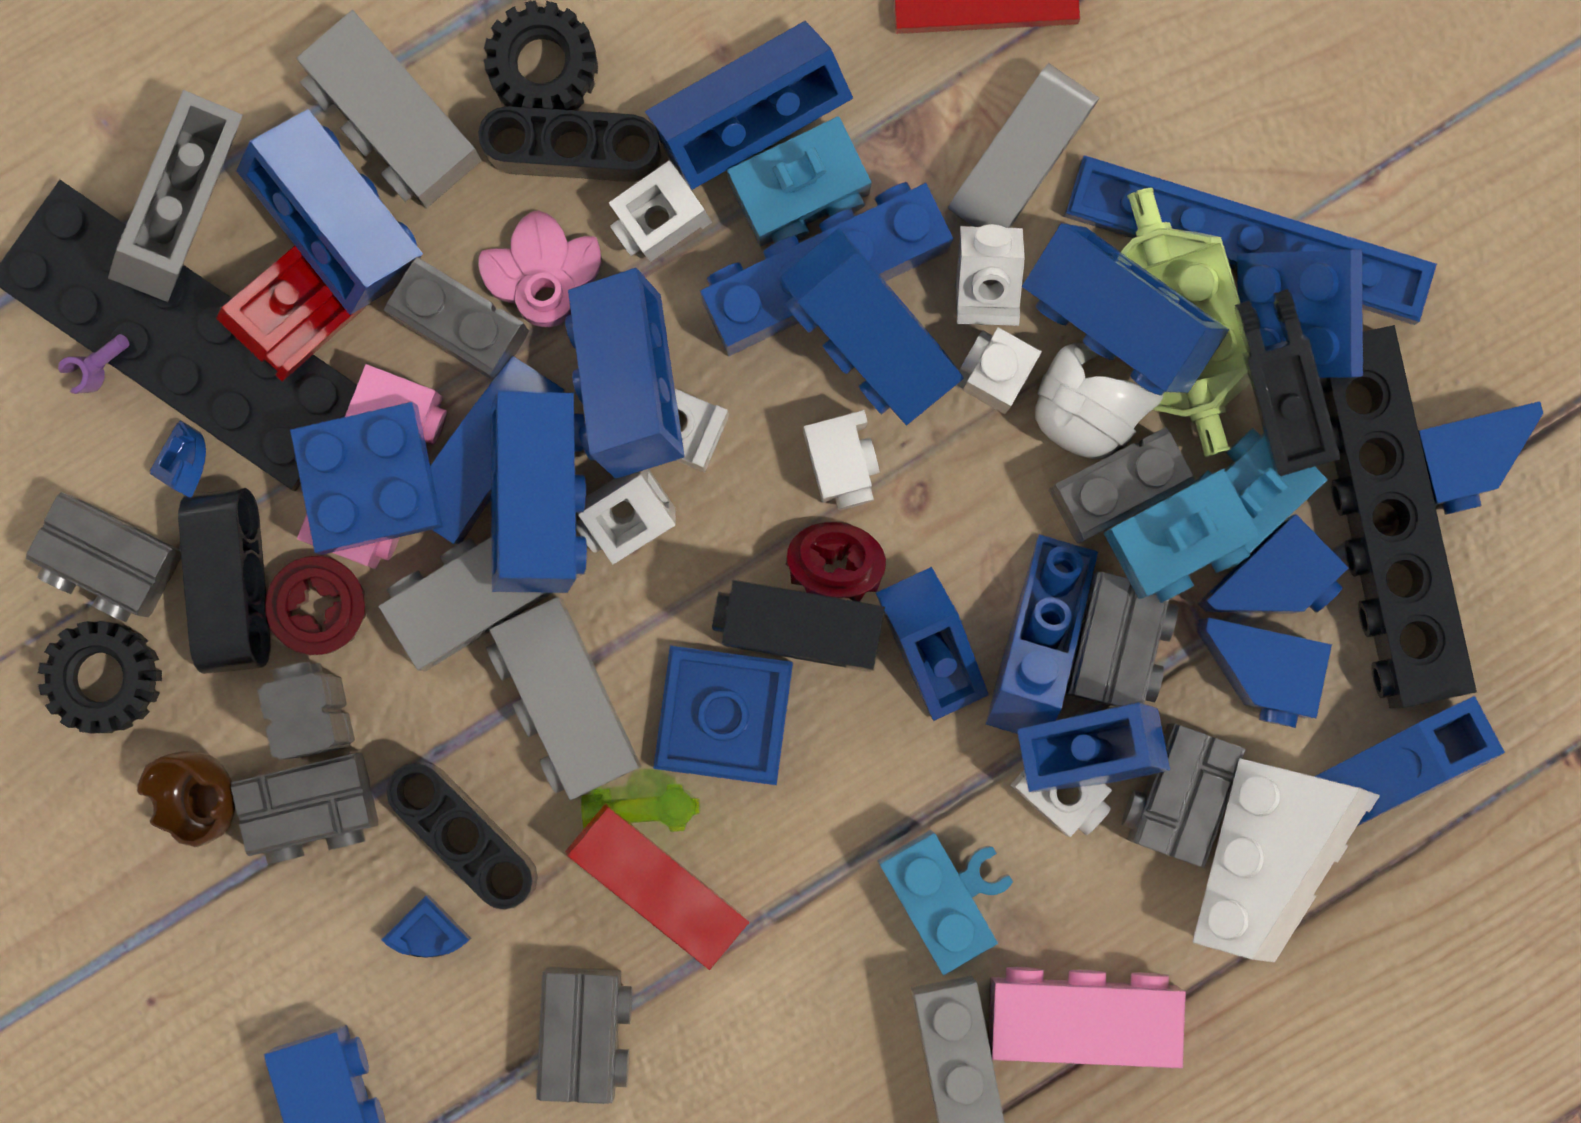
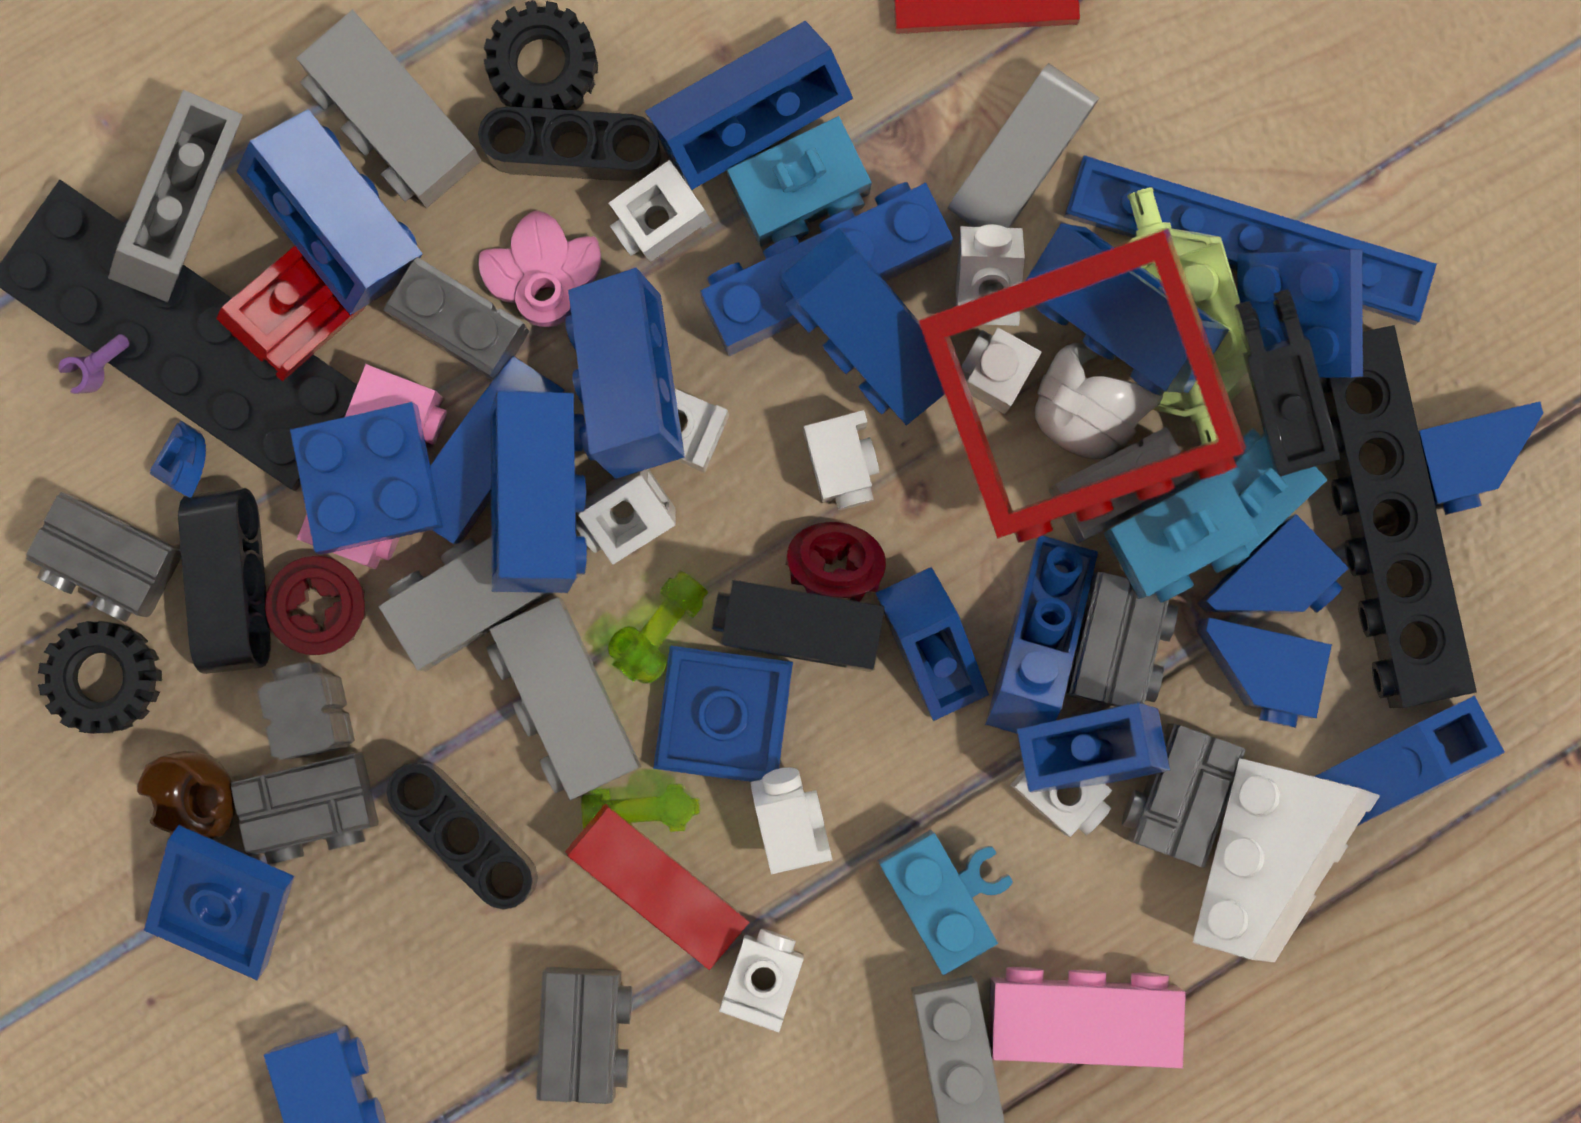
(218, 902): none -> blue plate
(426, 932): blue tile -> none
(637, 652): none -> clear neon green bar
(756, 1005): none -> white brick
(789, 821): none -> white brick
(1146, 480): none -> red window

